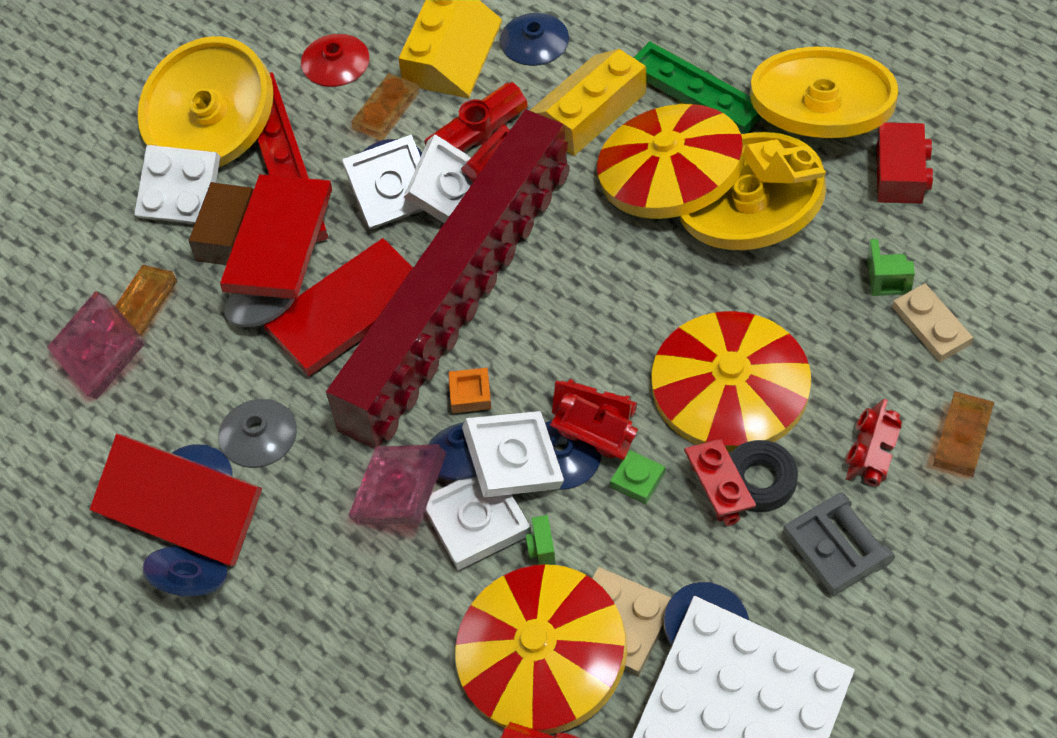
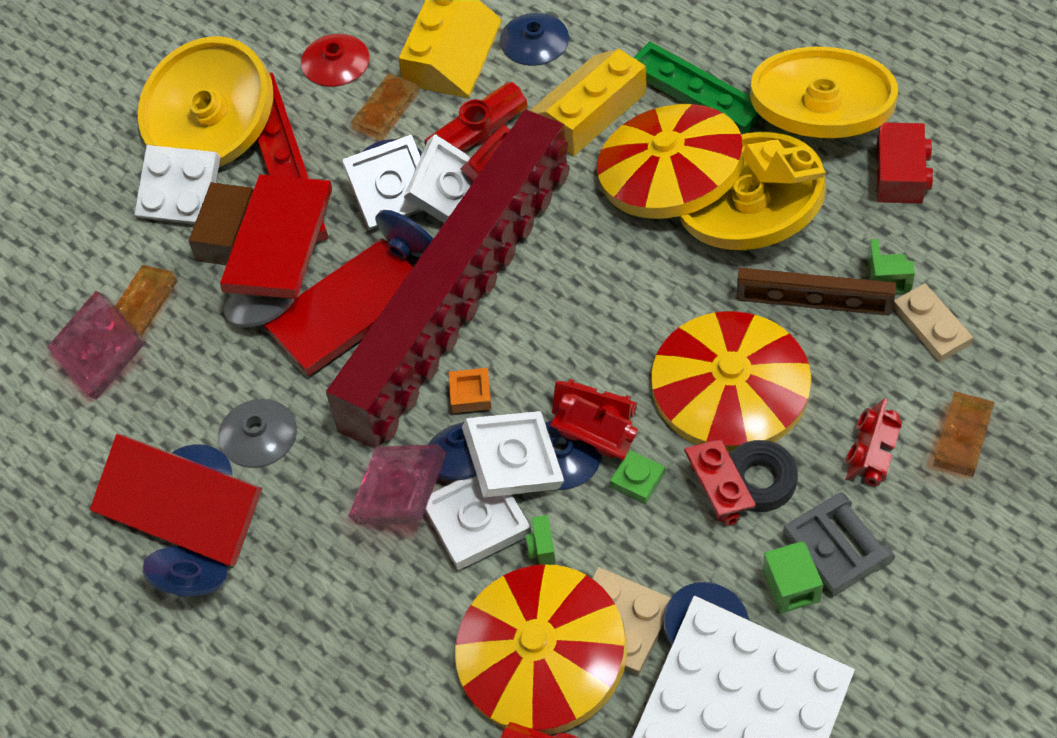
(403, 234): none -> dark blue dish
(792, 577): none -> bright green panel
(815, 291): none -> reddish brown tile

